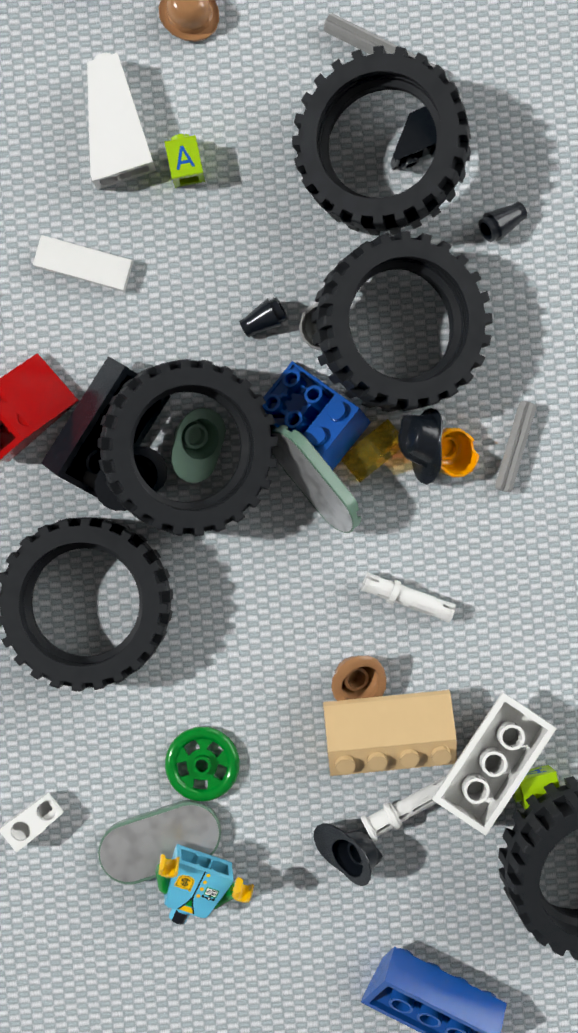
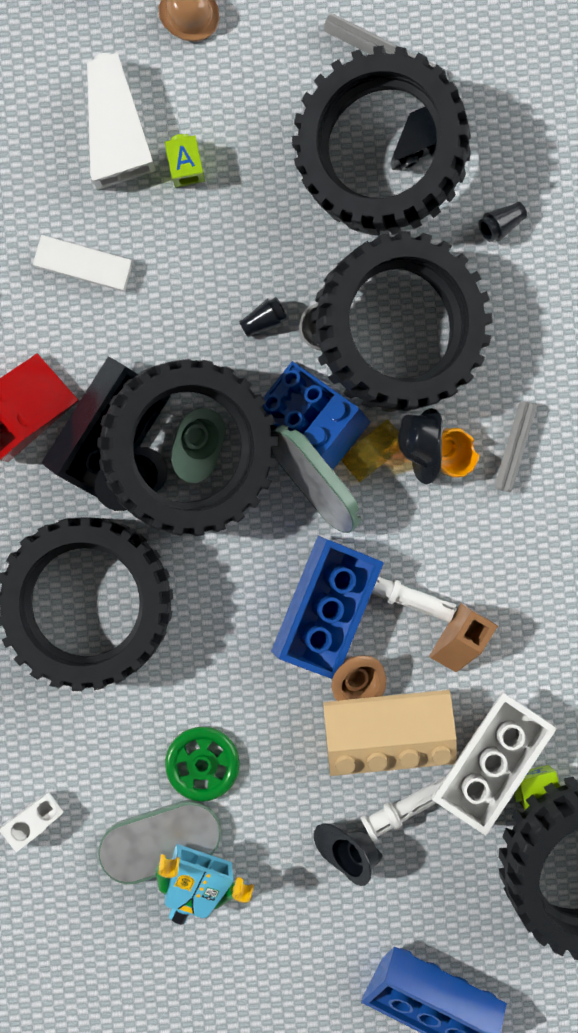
(326, 607): none -> blue slope
(463, 638): none -> medium nougat slope

